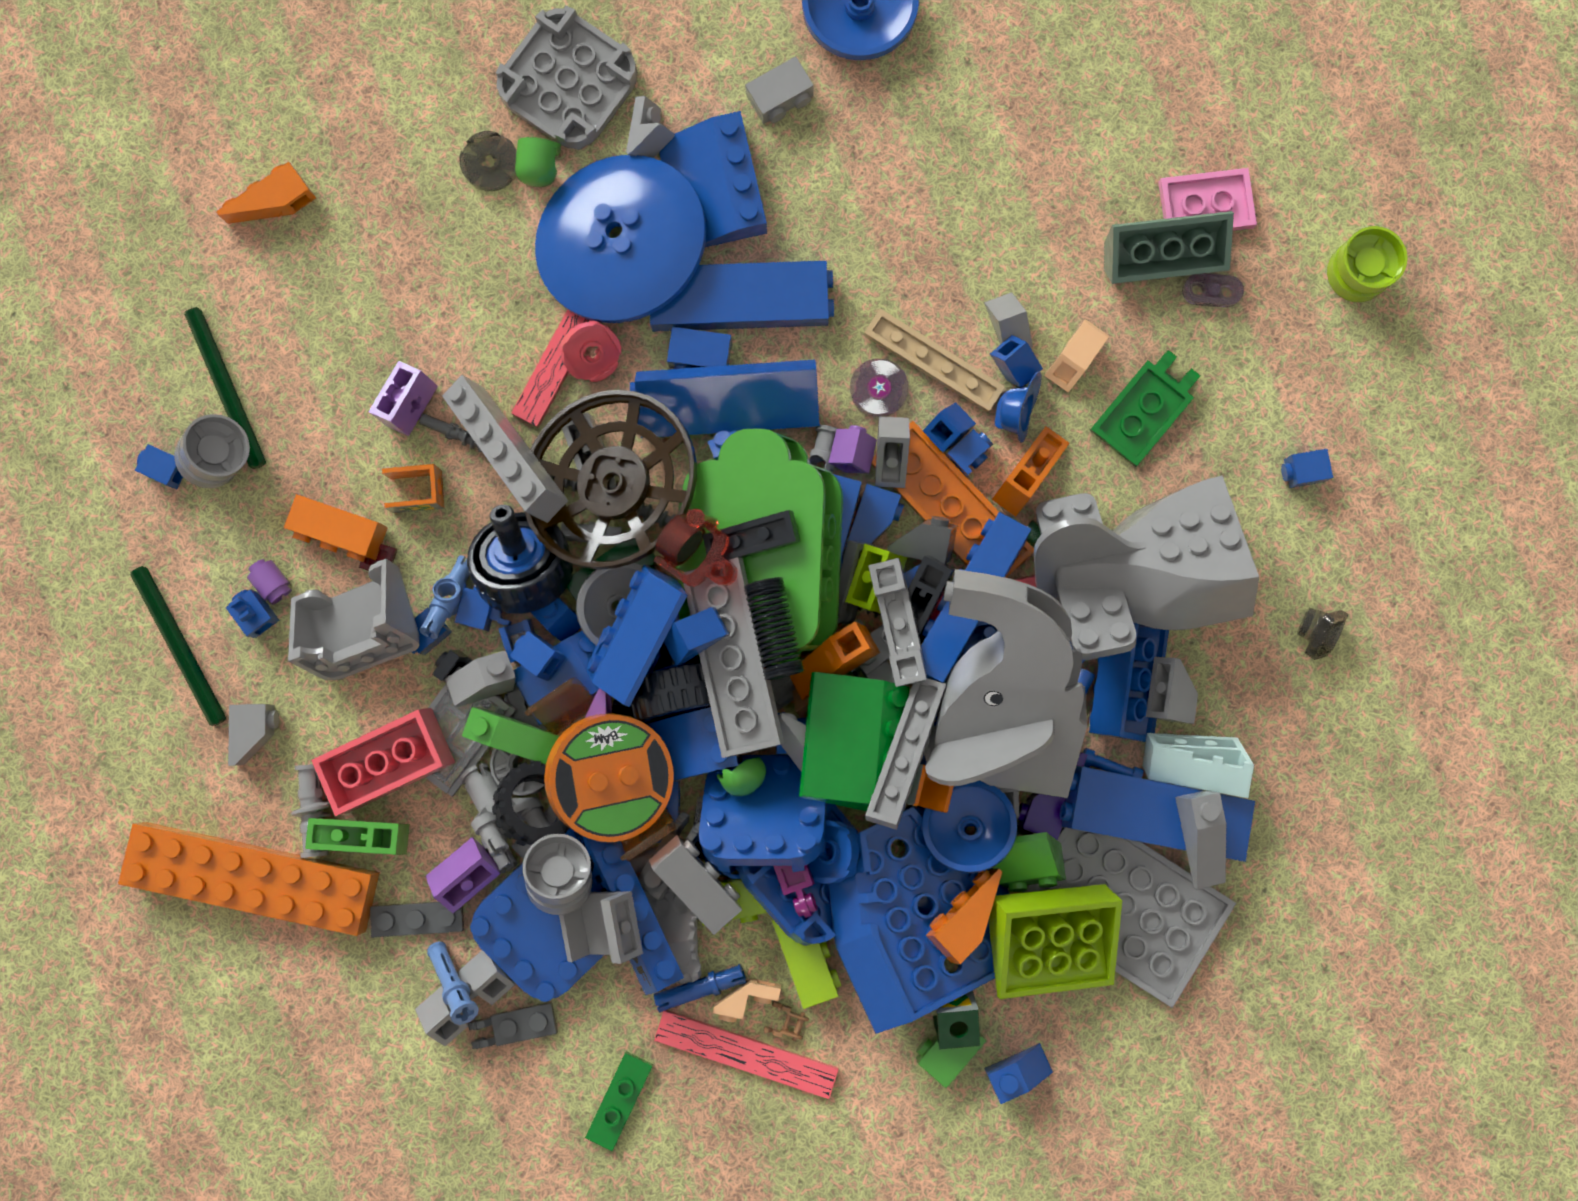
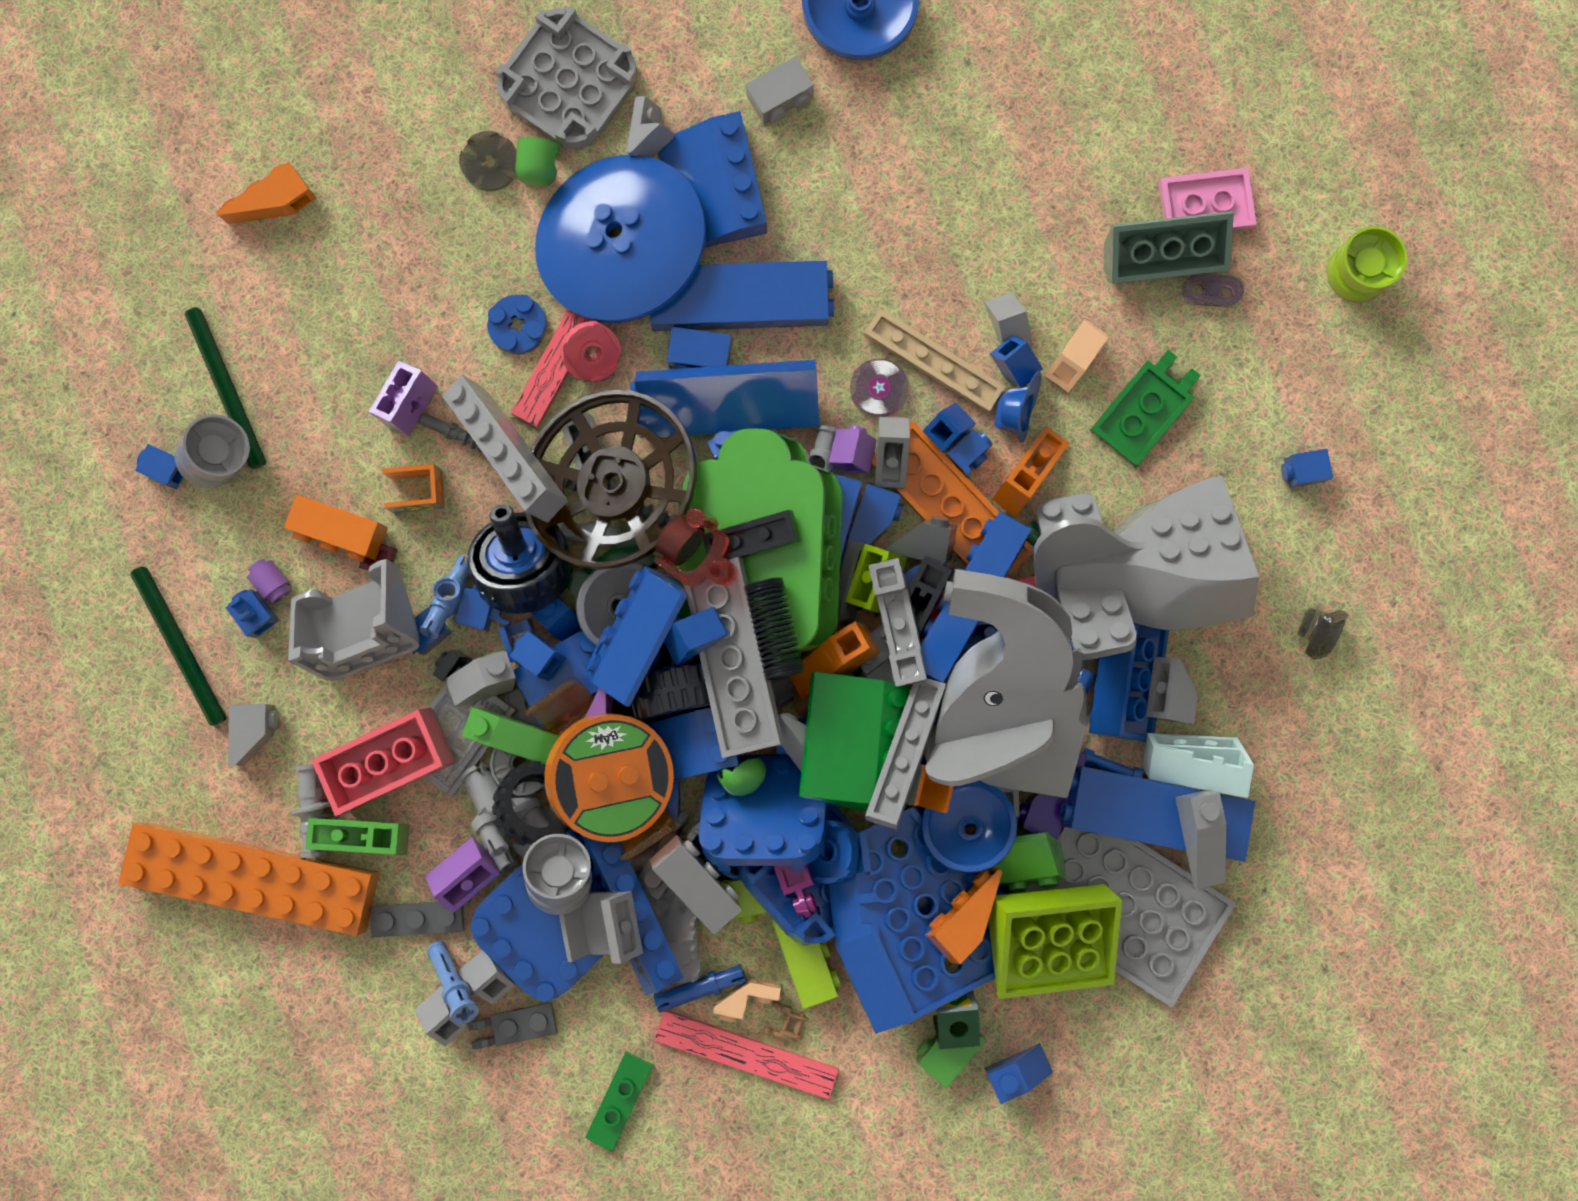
(532, 330): none -> blue plate

